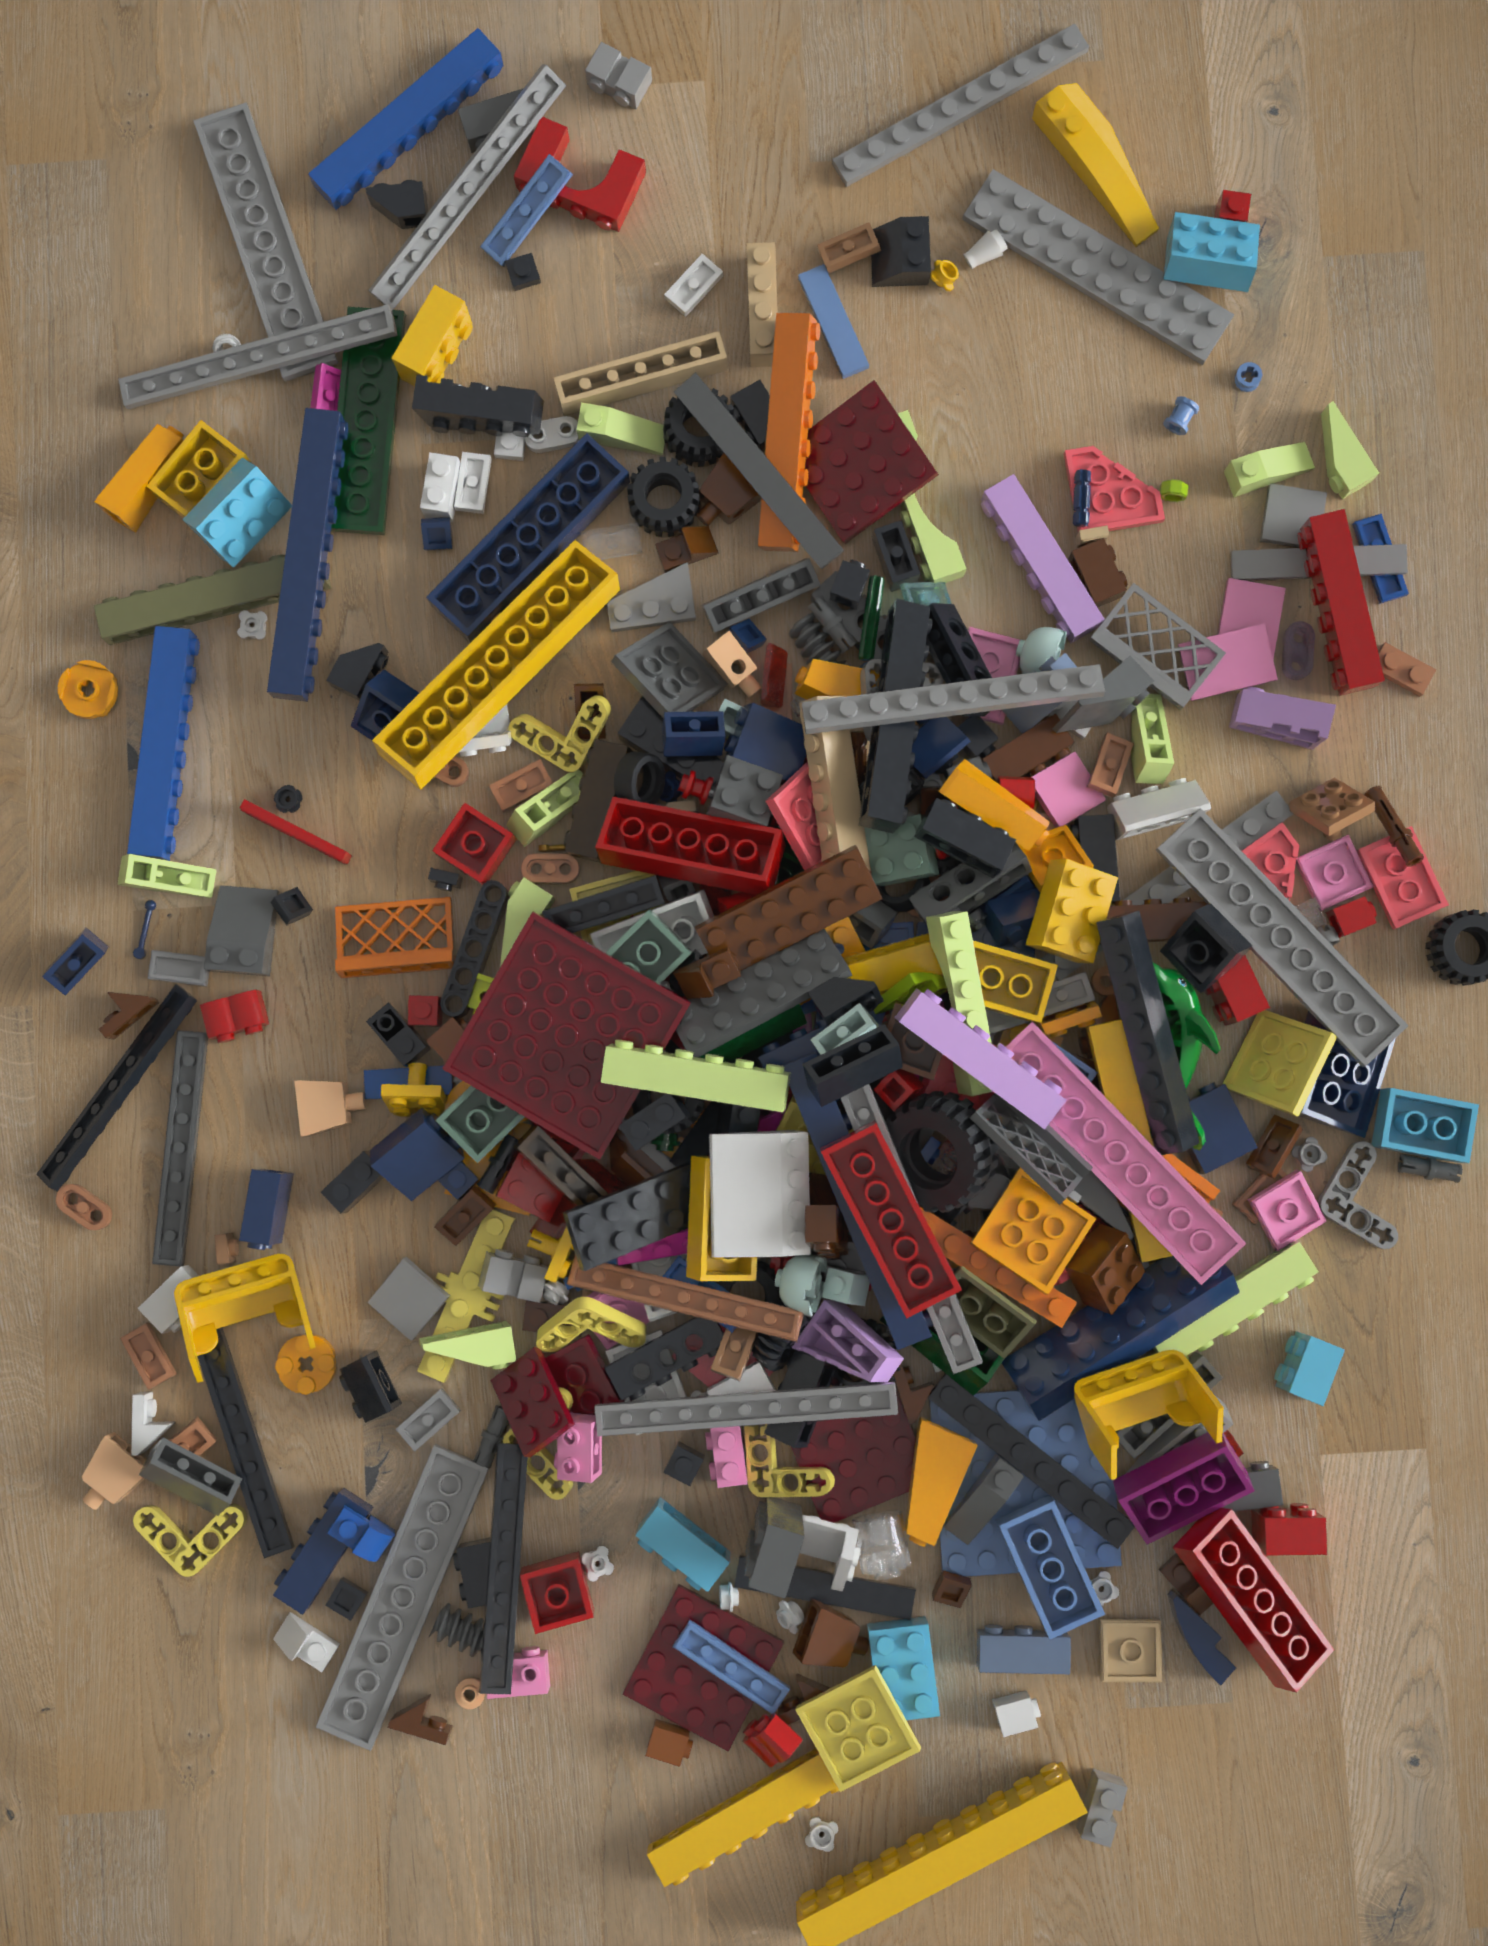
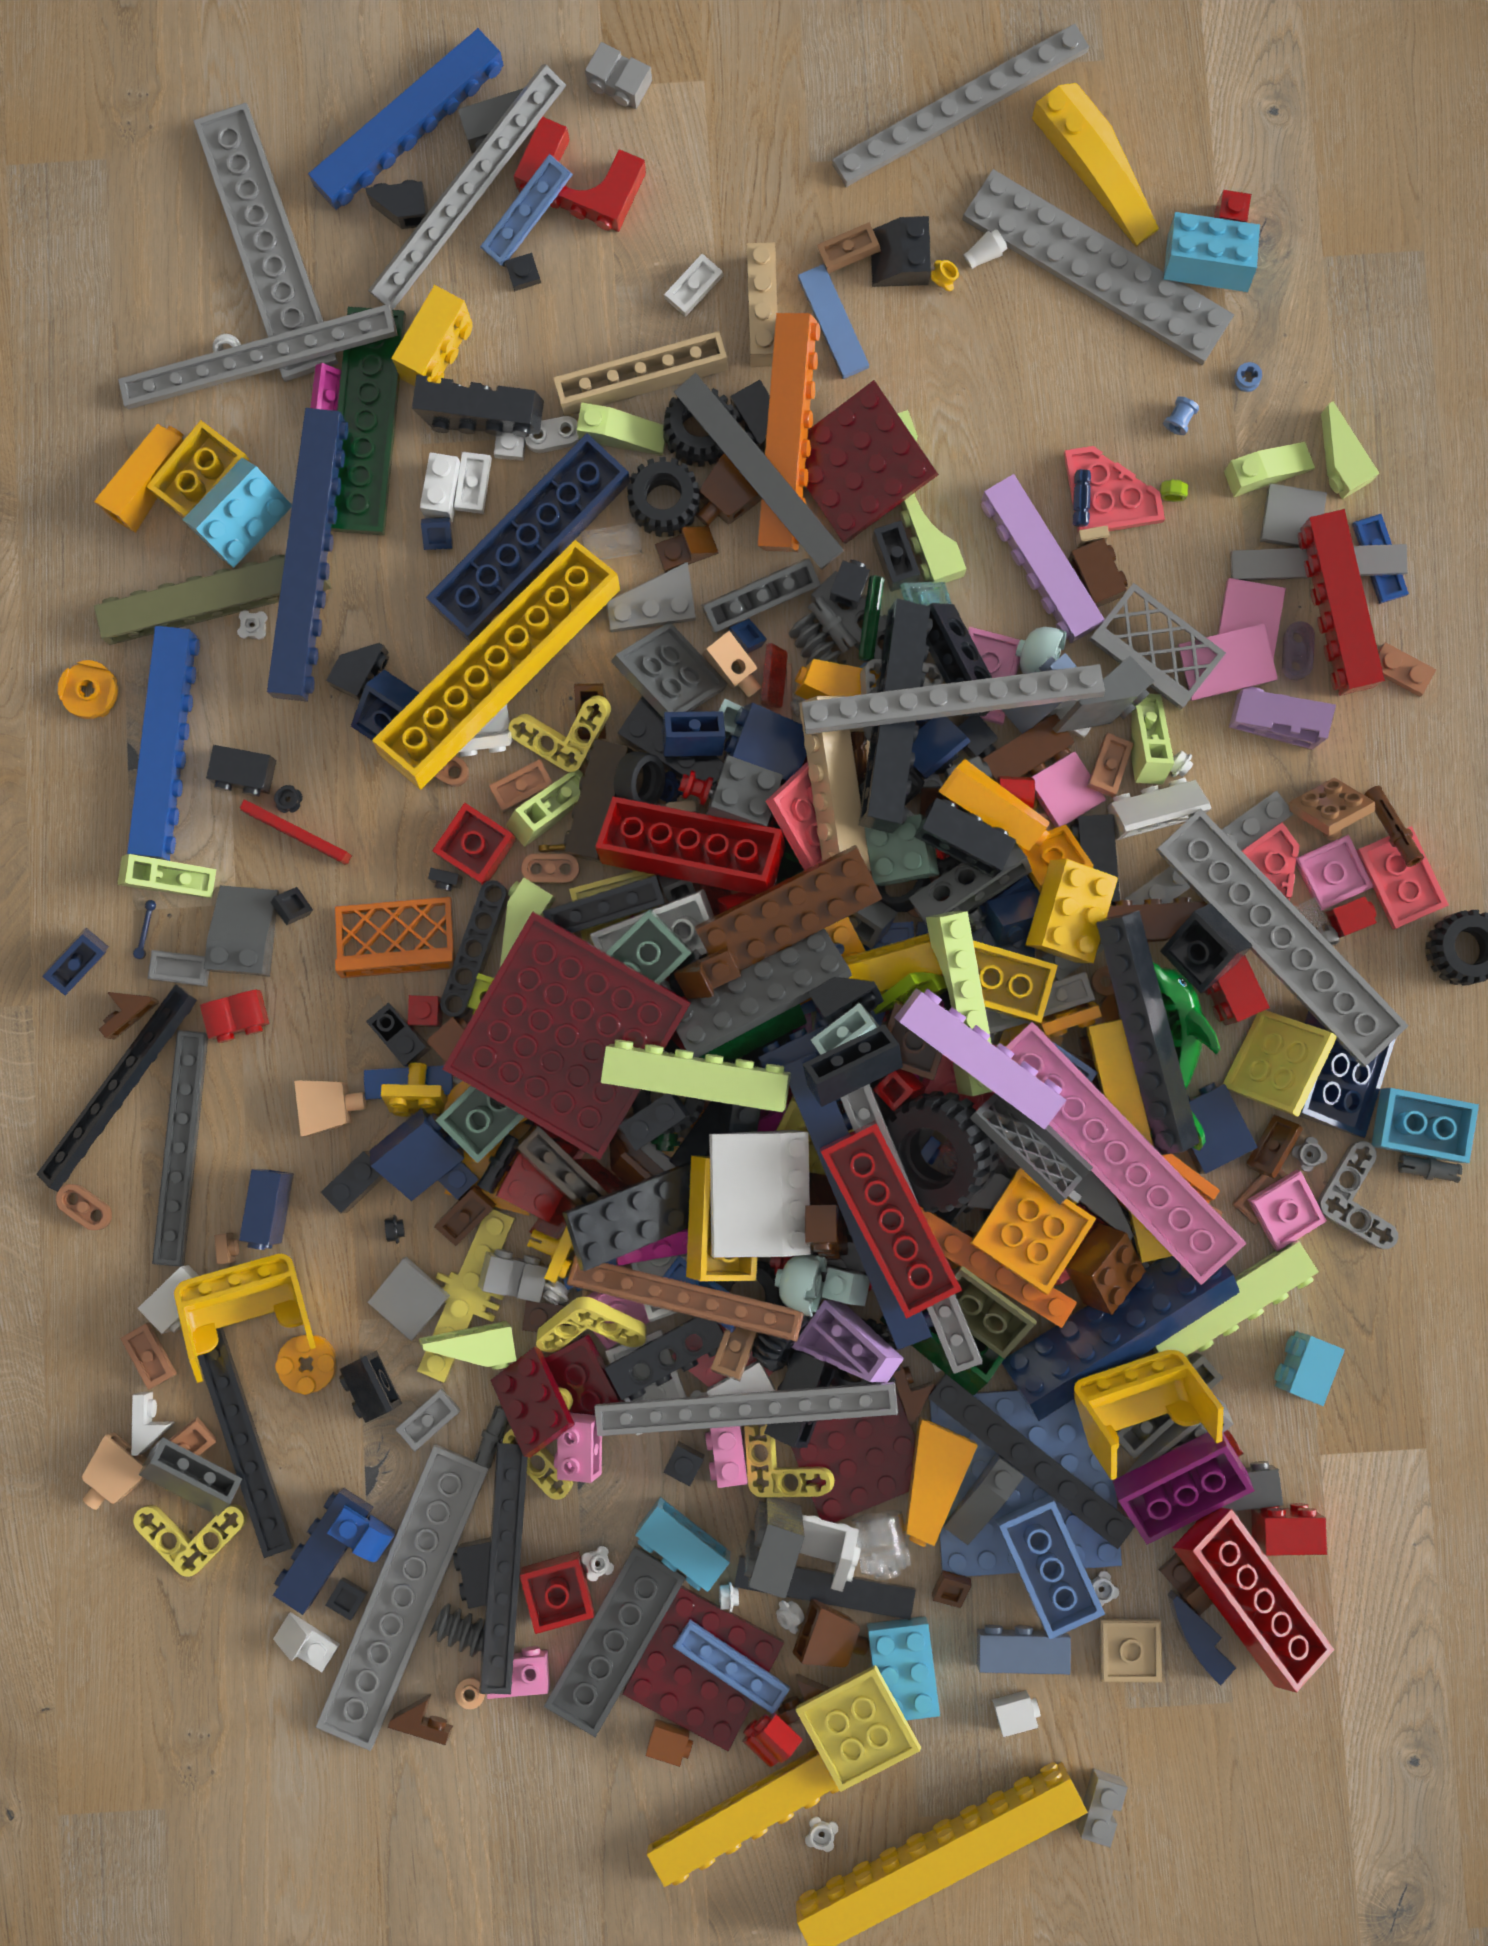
(241, 770): none -> black brick
(394, 1229): none -> black plate
(614, 1641): none -> dark grey plate
(1181, 764): none -> white plate

